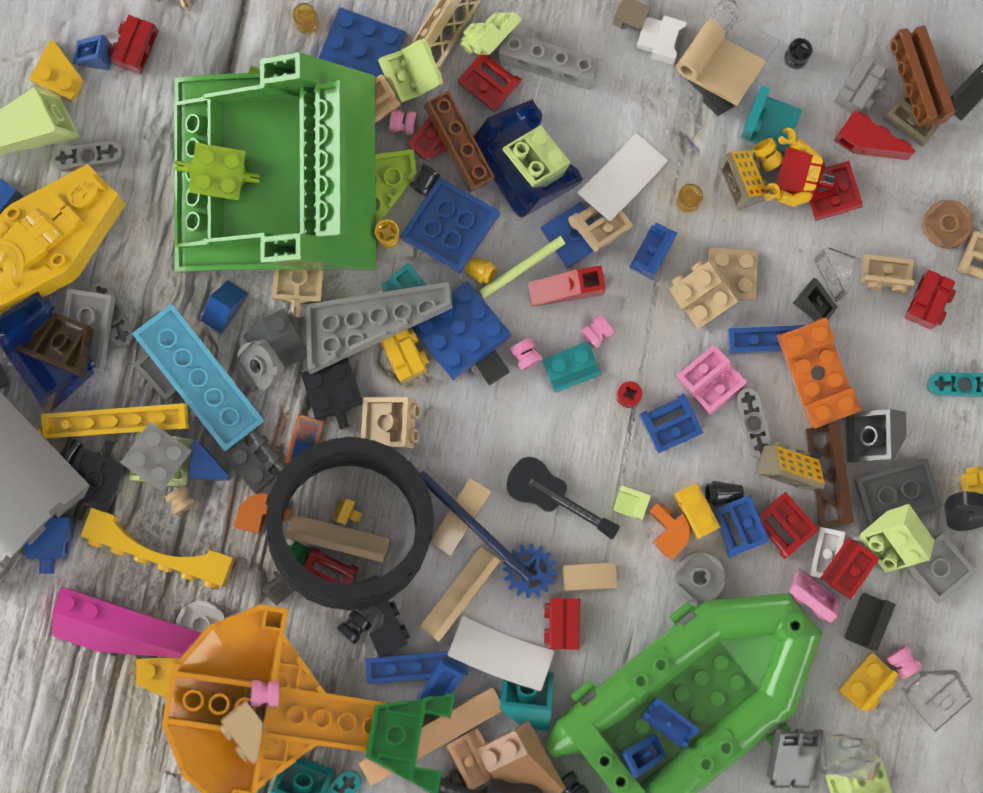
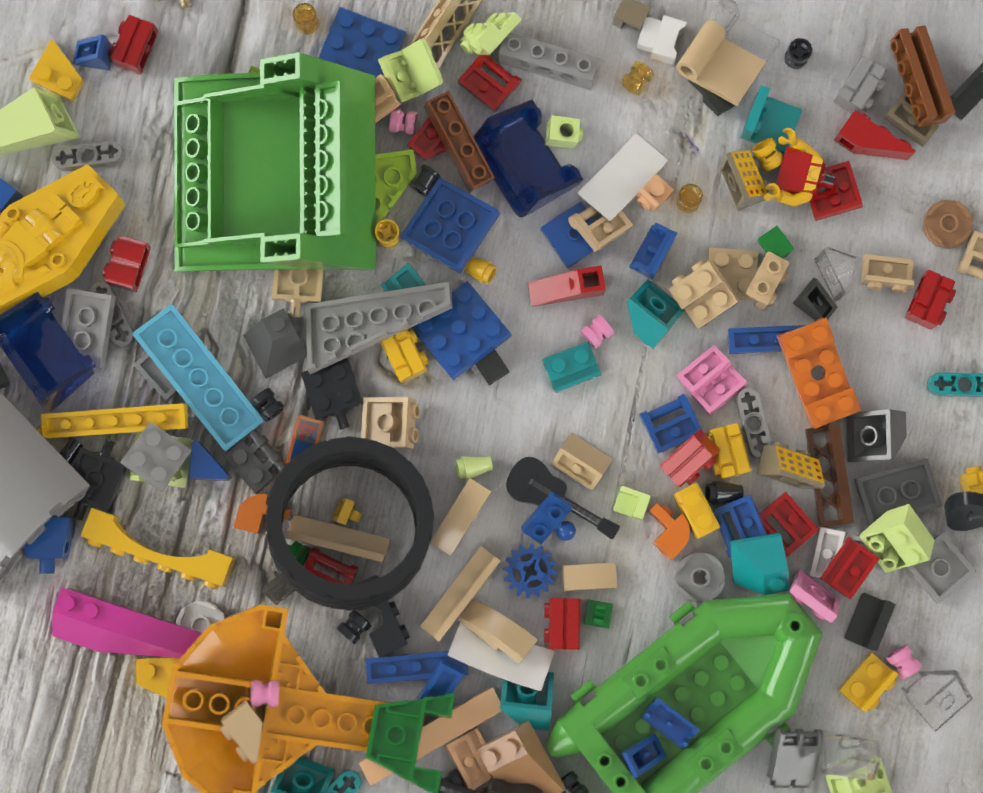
(61, 344): dark brown wing -> none
(127, 263): none -> red brick
(180, 500): tan wheel -> none
(217, 171): lime plate -> none
(223, 306): blue slope -> none
(267, 404): none -> black wheel
(271, 366): light grey plate -> none
(470, 467): none -> yellowish green cone
(497, 630): none -> tan slope
(511, 560): dark blue bar -> none
(522, 267): yellowish green bar -> none
(526, 354): bright pink wheel -> none
(537, 157): yellowish green slope -> none
(549, 518): none -> blue plate
(556, 139): none -> yellowish green brick
(581, 461): none -> tan panel
(598, 613): none -> green tile
(625, 396): red wheel -> none
(637, 78): none -> clear yellow wheel
(652, 313): none -> teal slope
(654, 194): none -> light nougat bracket
(690, 458): none -> brick
(732, 455): none -> yellow brick
(760, 564): none -> teal slope
(768, 276): none -> tan bracket
(776, 243): none -> green panel

